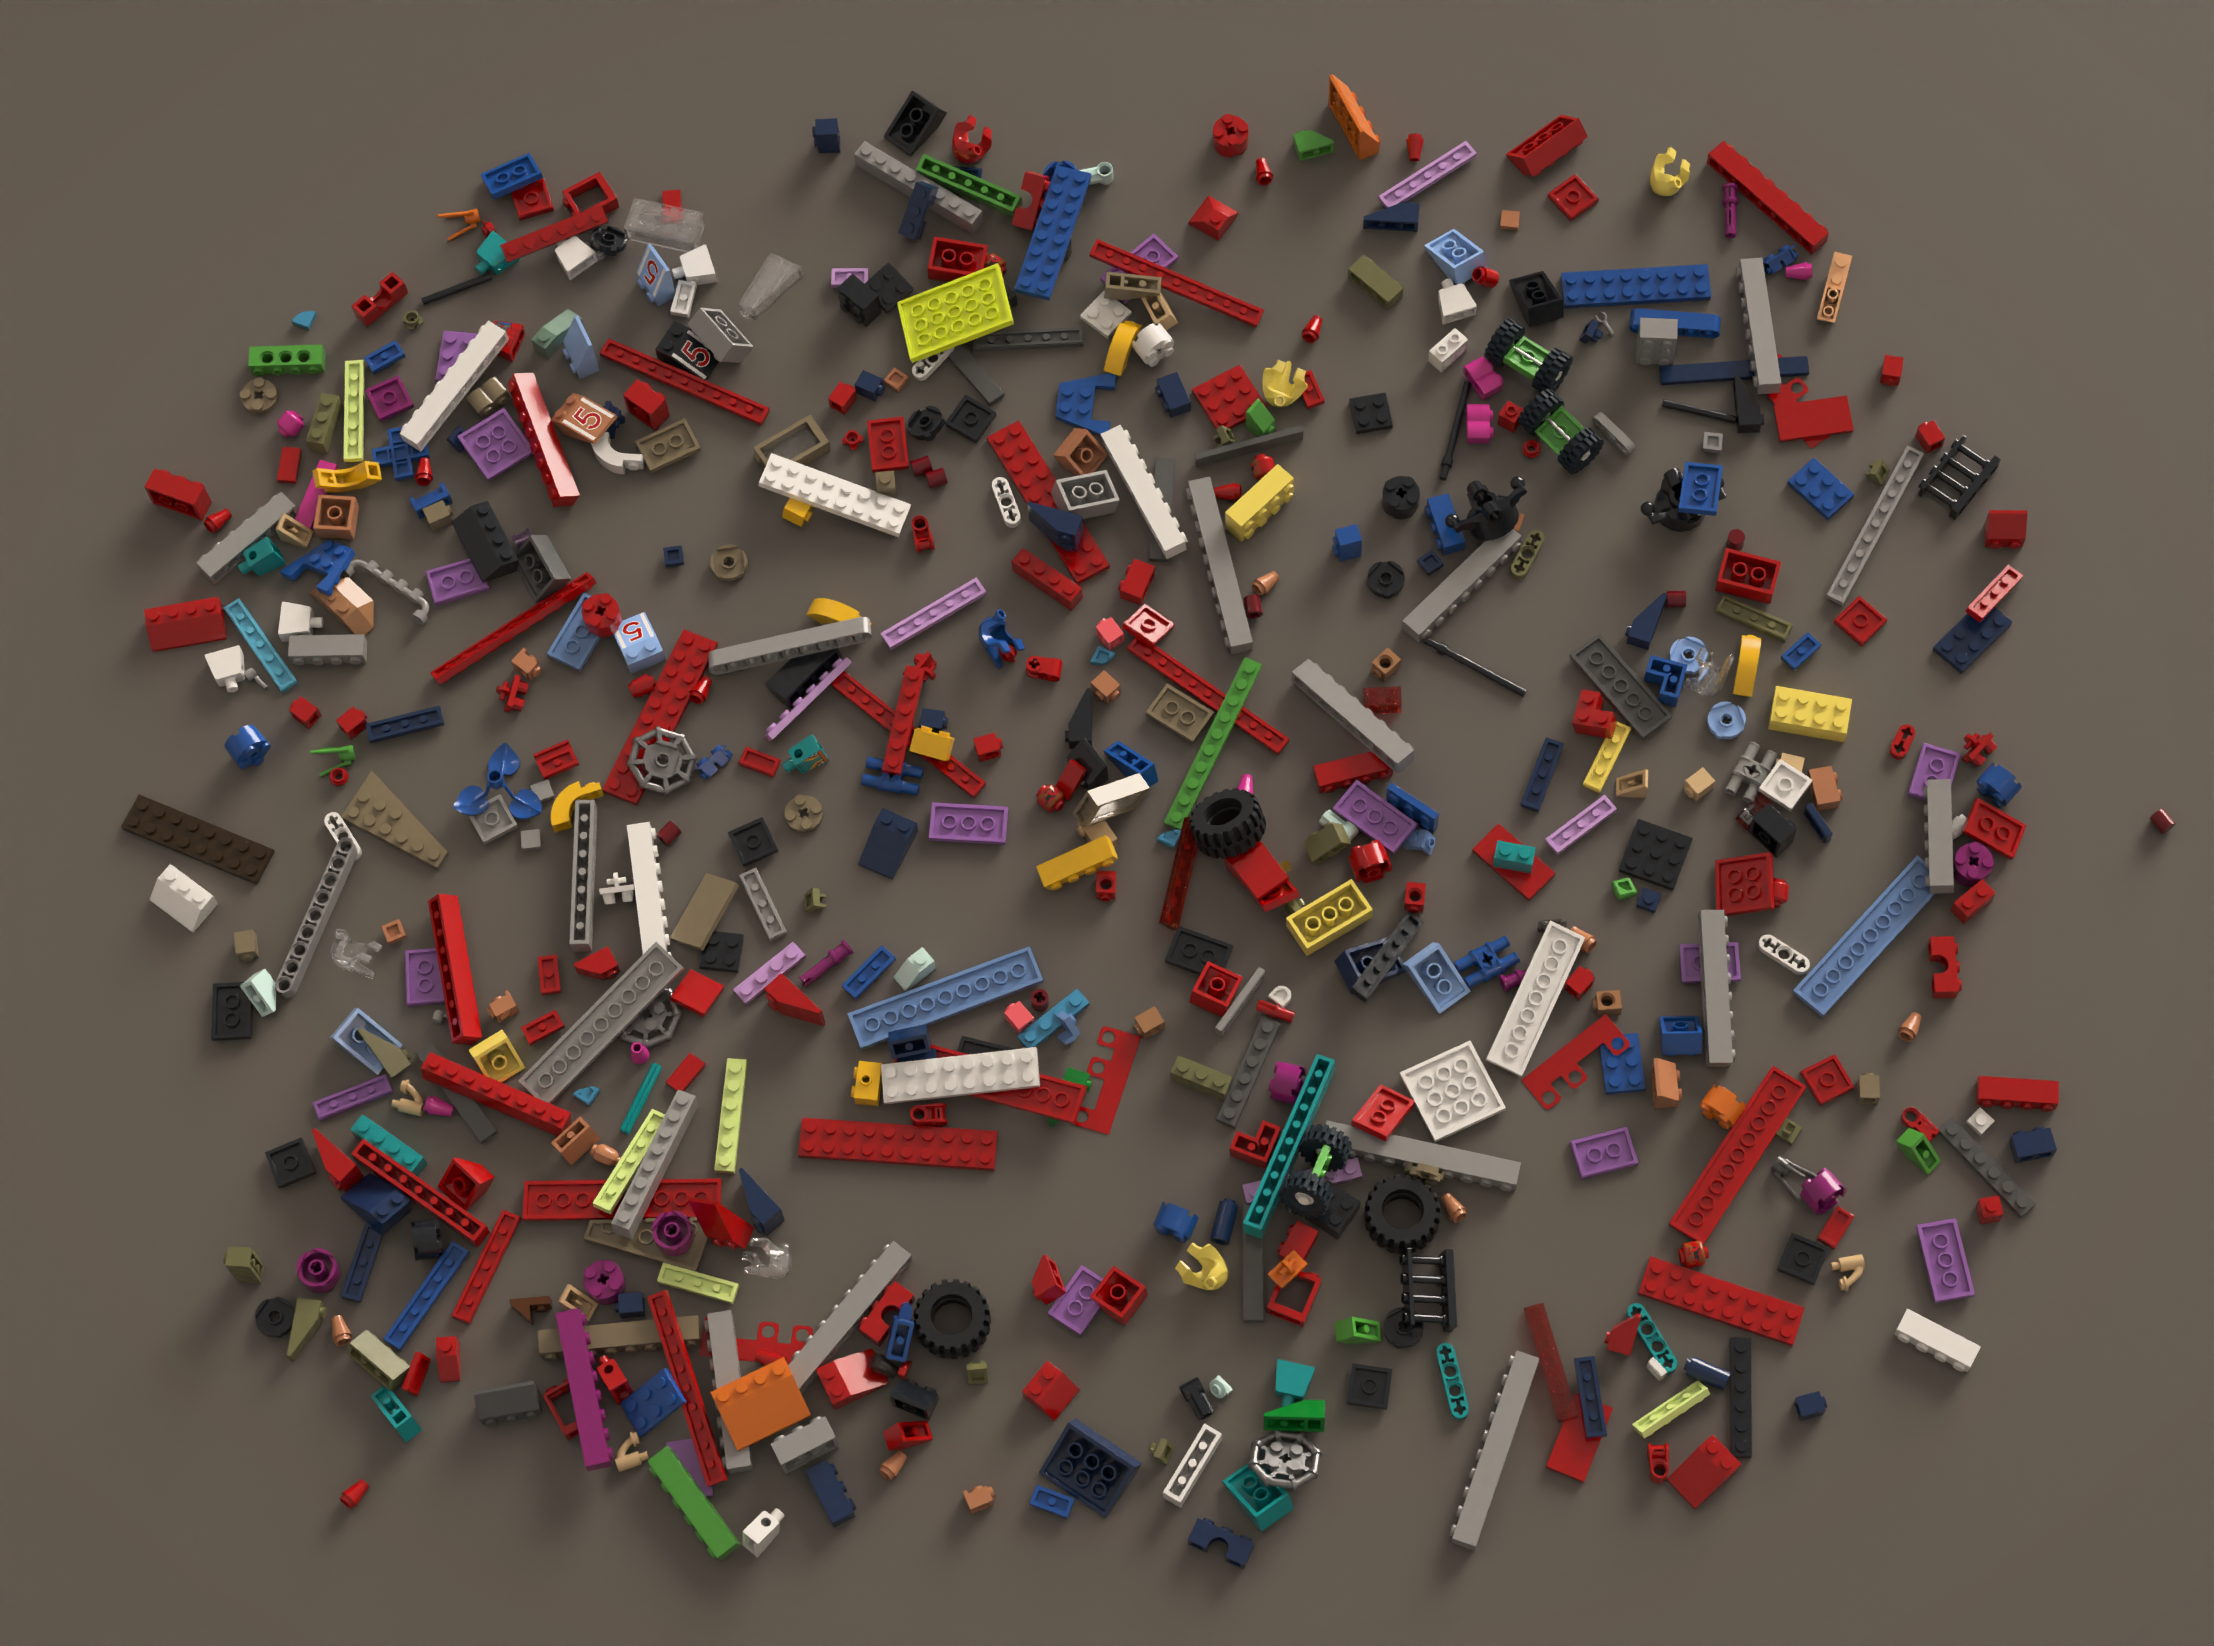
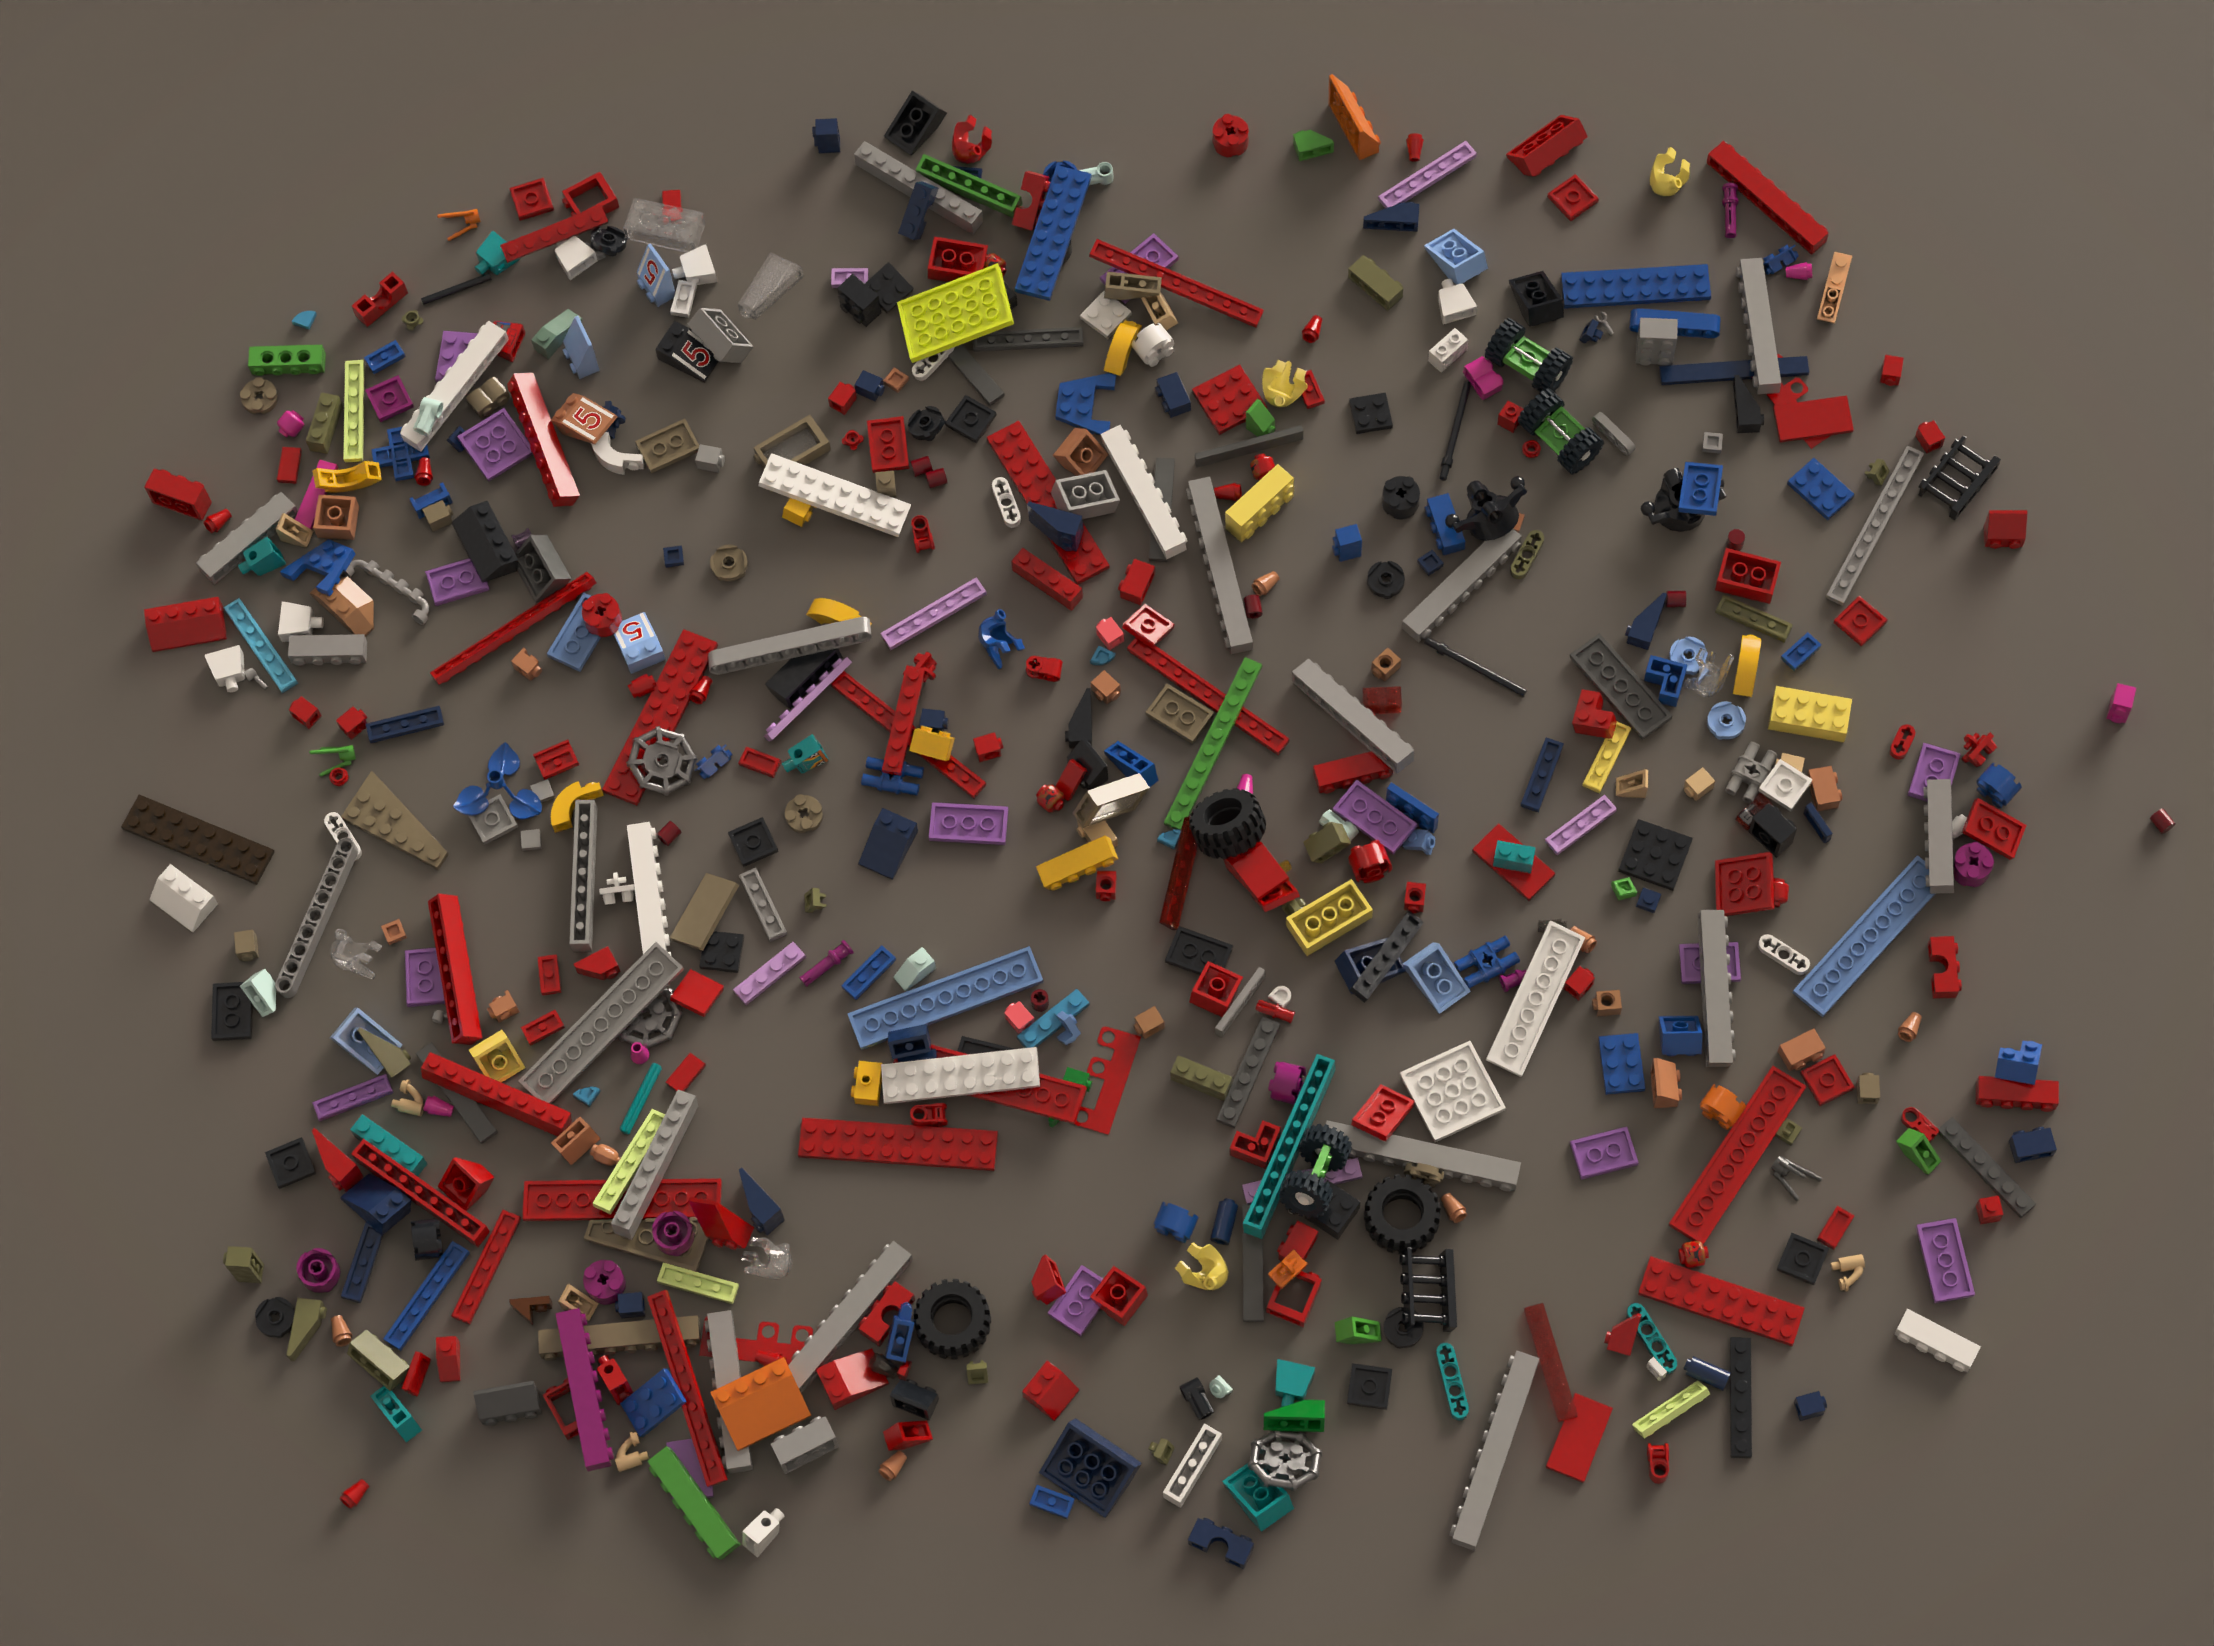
(247, 747): blue brick -> none
(429, 411): none -> light aqua piece
(487, 228): red plate -> none
(511, 176): blue plate -> none
(516, 686): red hips -> none
(646, 404): red brick -> none
(685, 382): red plate -> none
(709, 458): none -> light grey brick
(730, 1116): yellowish green plate -> none
(790, 1001): red slope -> none
(831, 1492): dark blue brick -> none
(979, 1498): nougat brick -> none
(1010, 655): red plate -> none
(1213, 218): red slope -> none
(1225, 435): olive tile -> none
(1263, 173): red cone -> none
(1478, 424): dark pink brick -> none
(1485, 277): red brick -> none
(1510, 220): nougat tile -> none
(1566, 1059): red piece -> none
(1590, 1397): dark blue plate -> none
(1698, 411): black bar -> none
(1704, 1471): red slope -> none
(1801, 1050): none -> nougat brick
(1822, 1191): magenta brick -> none
(1971, 638): dark blue plate -> none
(1973, 901): red brick -> none
(1980, 1121): white plate -> none
(1994, 593): plate -> none
(2019, 1065): none -> blue brick
(2121, 703): none -> dark pink brick

